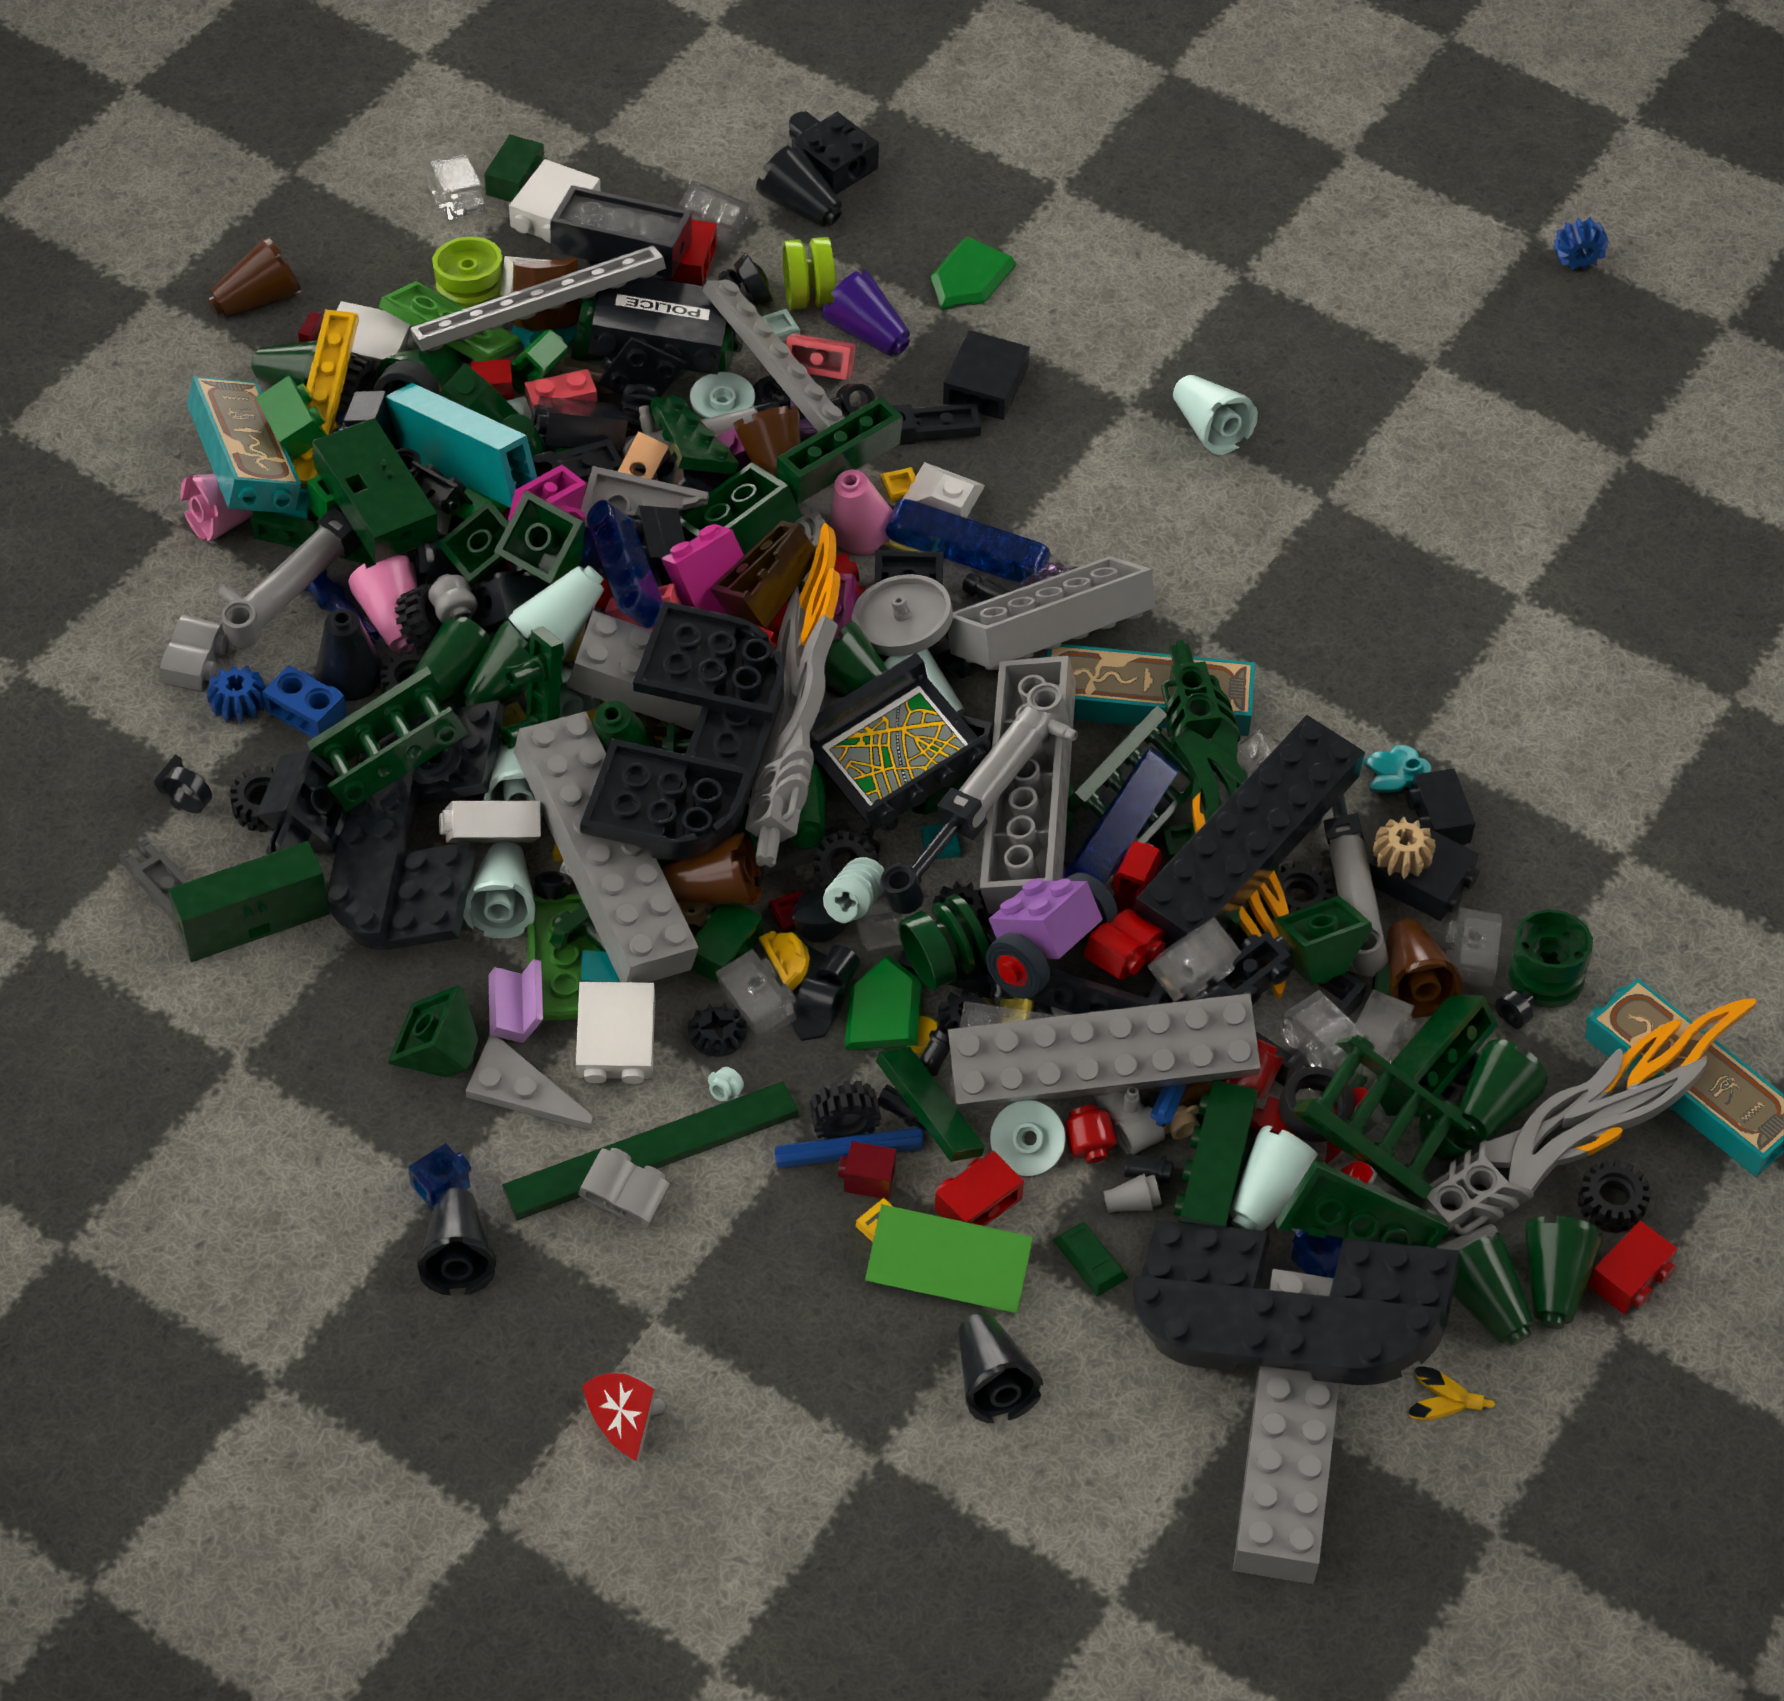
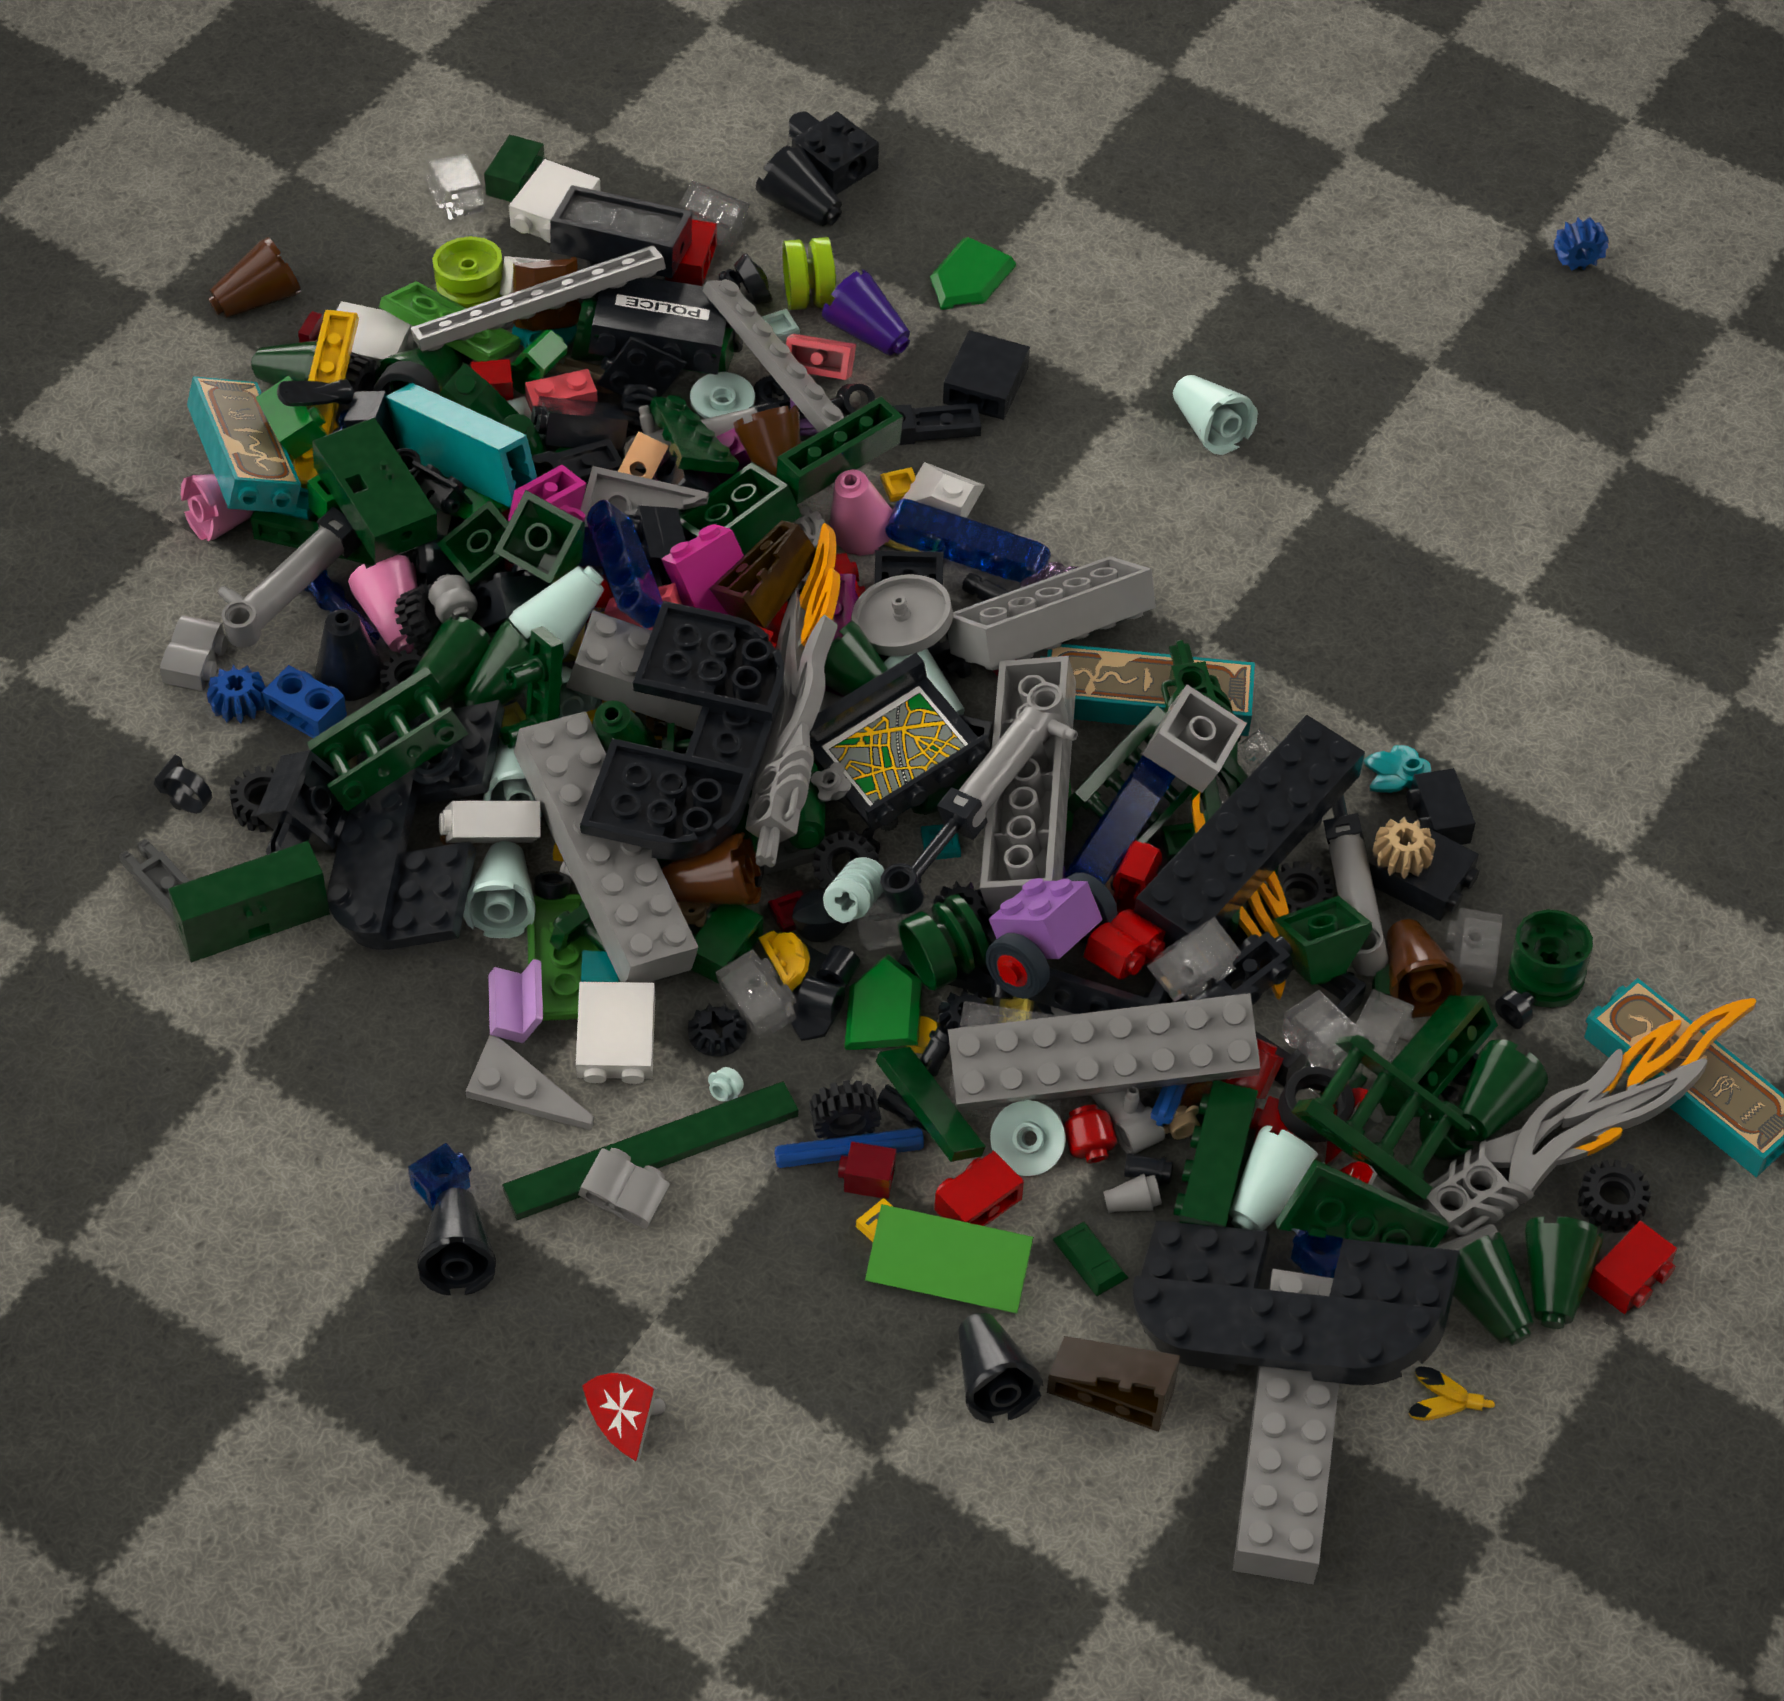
(314, 392): none -> black piece
(437, 1035): dark green slope -> none
(834, 790): none -> light grey plate
(1115, 1379): none -> dark brown wedge
(1194, 738): none -> light grey brick

